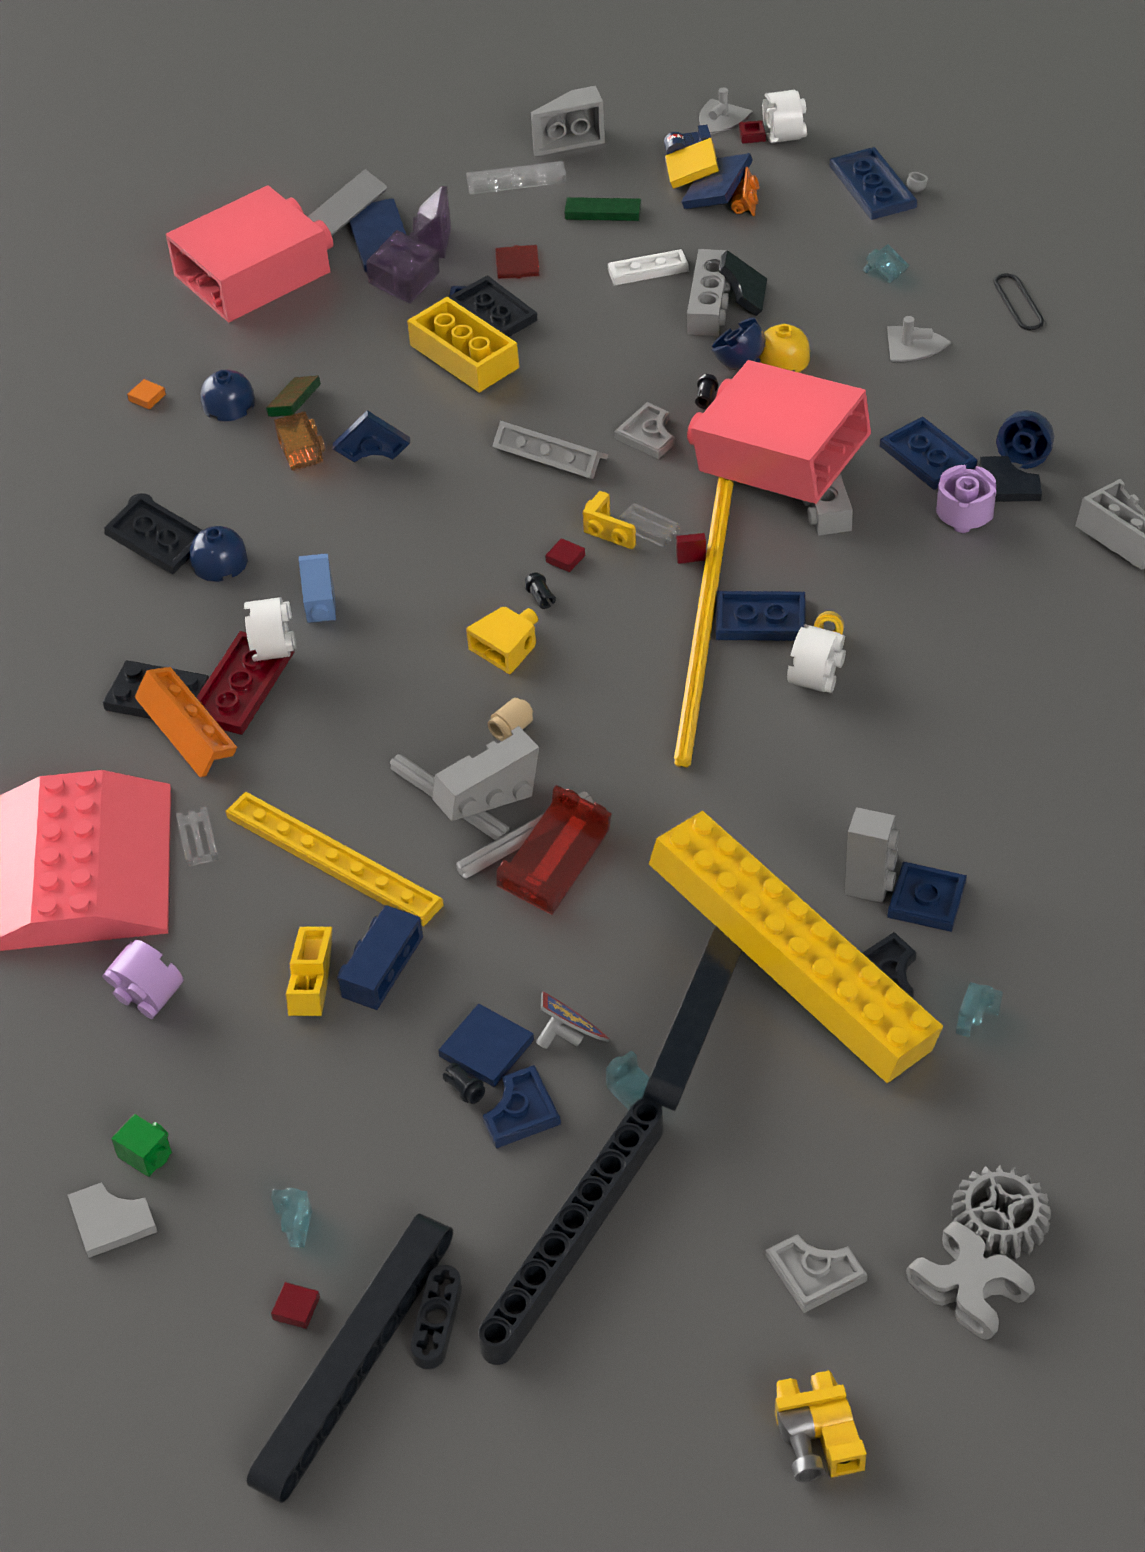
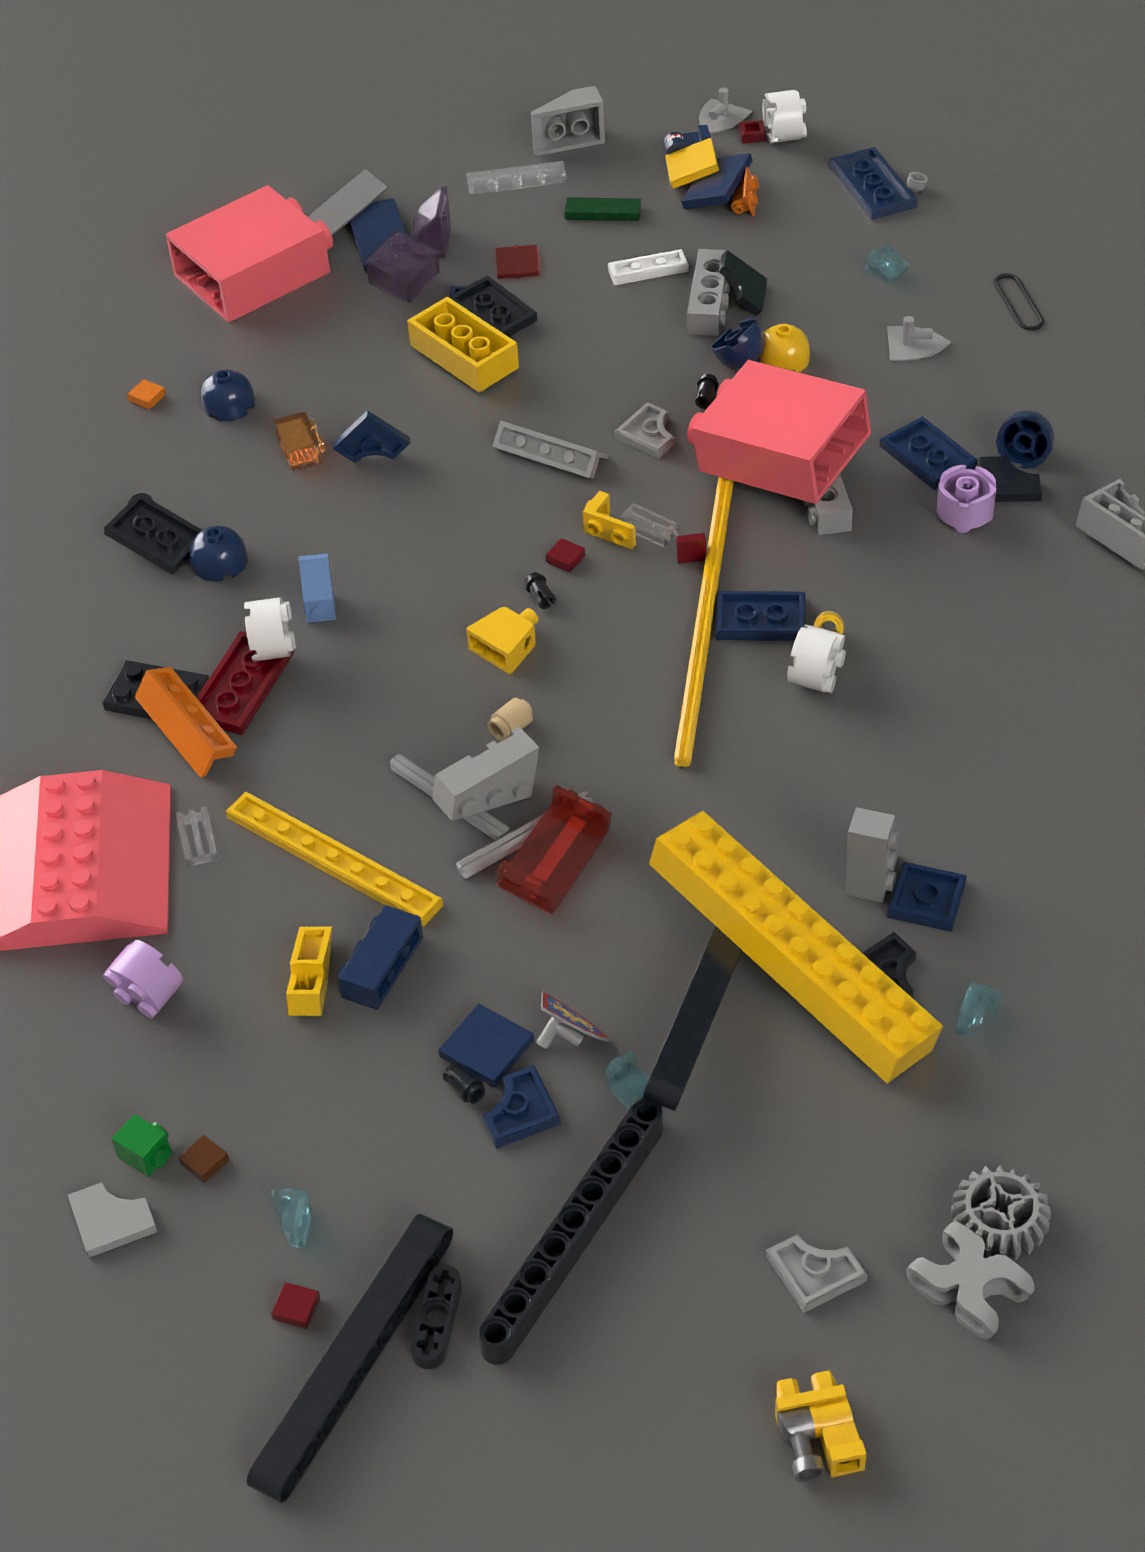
(203, 1158): none -> reddish brown tile
(293, 396): tile -> none

